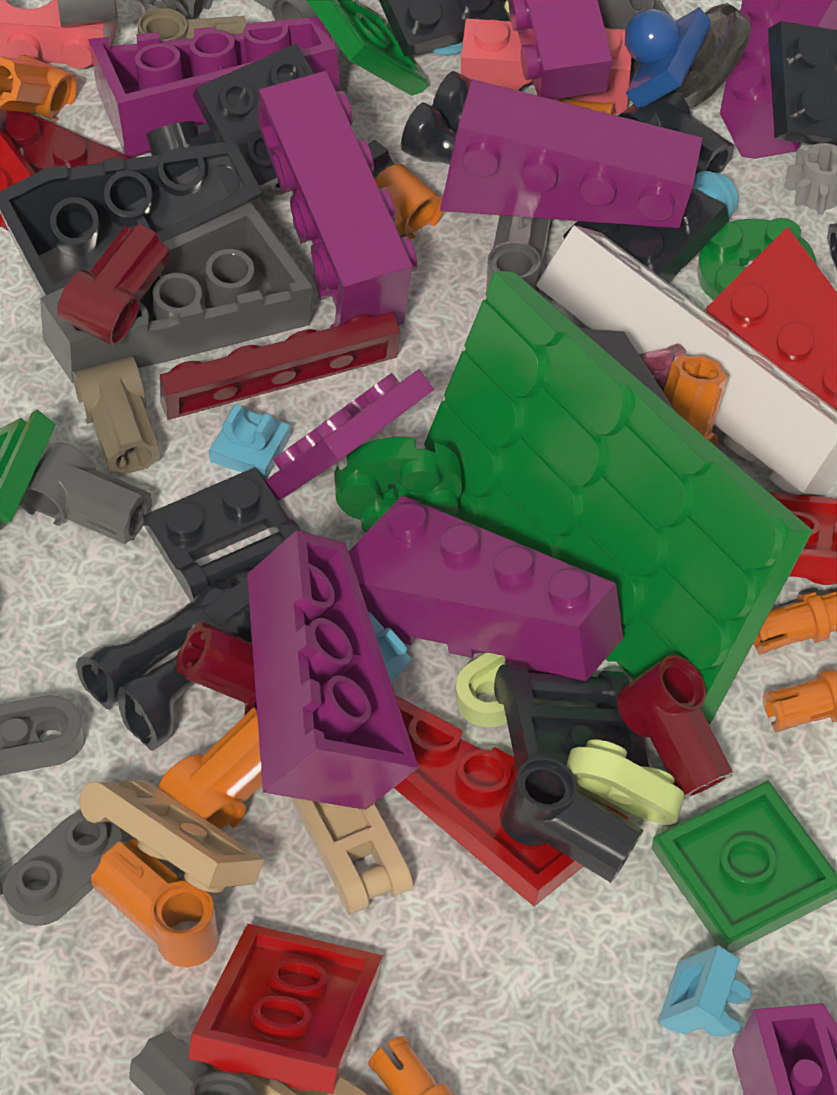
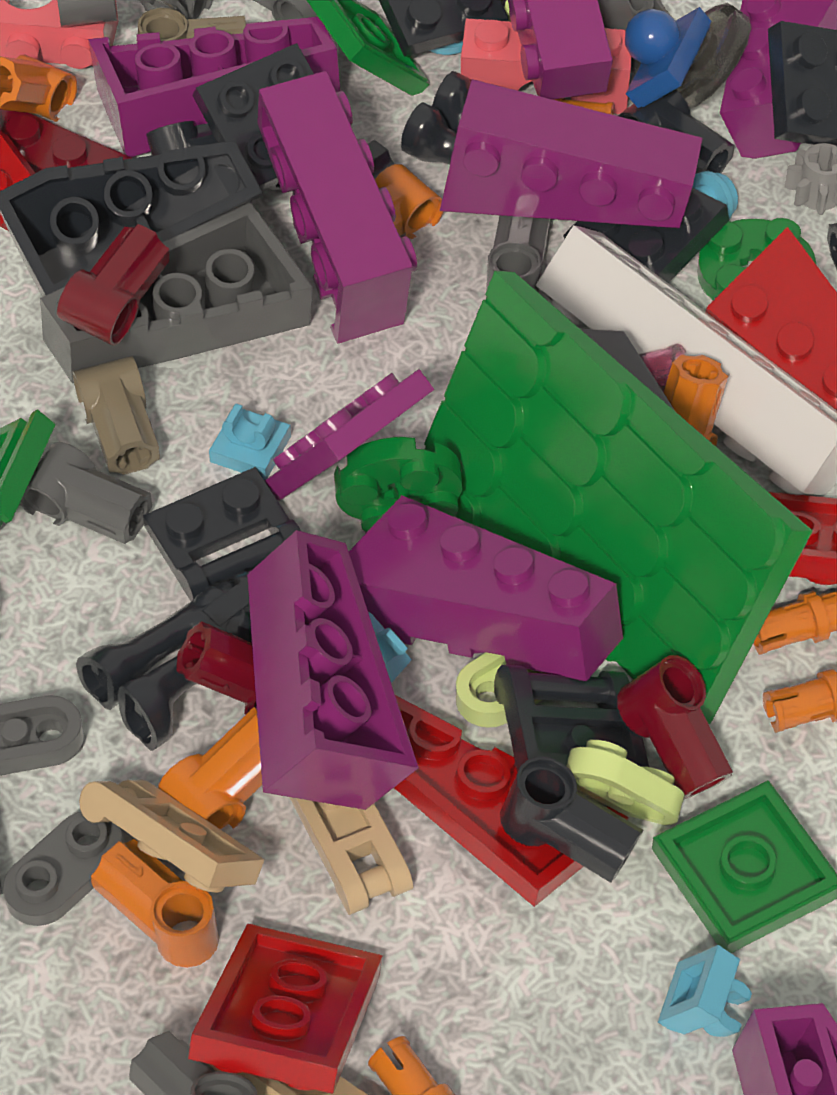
(269, 368): dark red plate -> none

